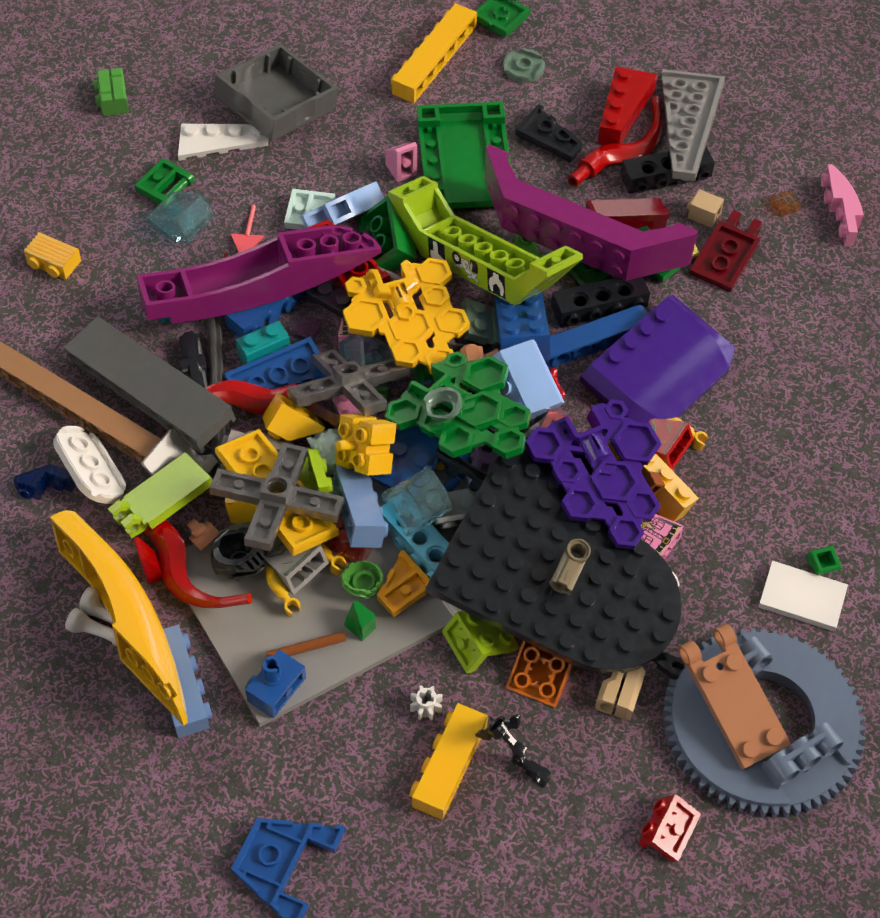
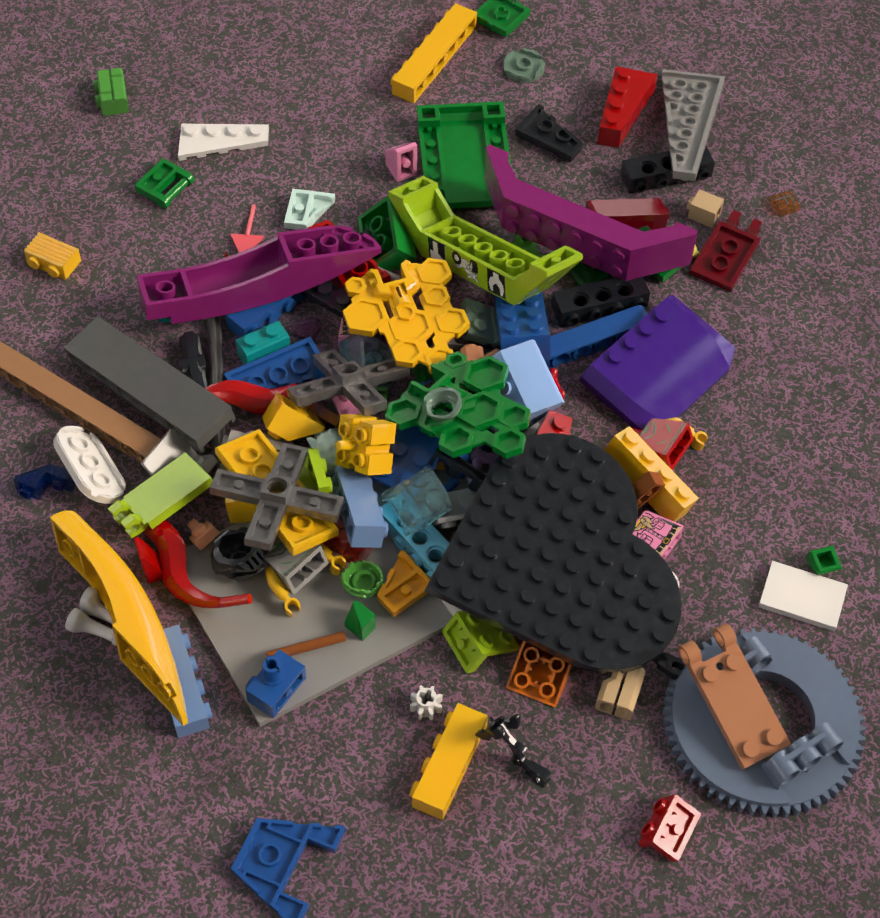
(181, 215): clear light blue slope -> none
(276, 92): dark grey tile -> none
(345, 206): light blue slope -> none
(570, 566): dark tan piece -> none
(611, 479): dark purple piece -> none
(616, 152): red animal -> none
(844, 201): bright pink slope -> none

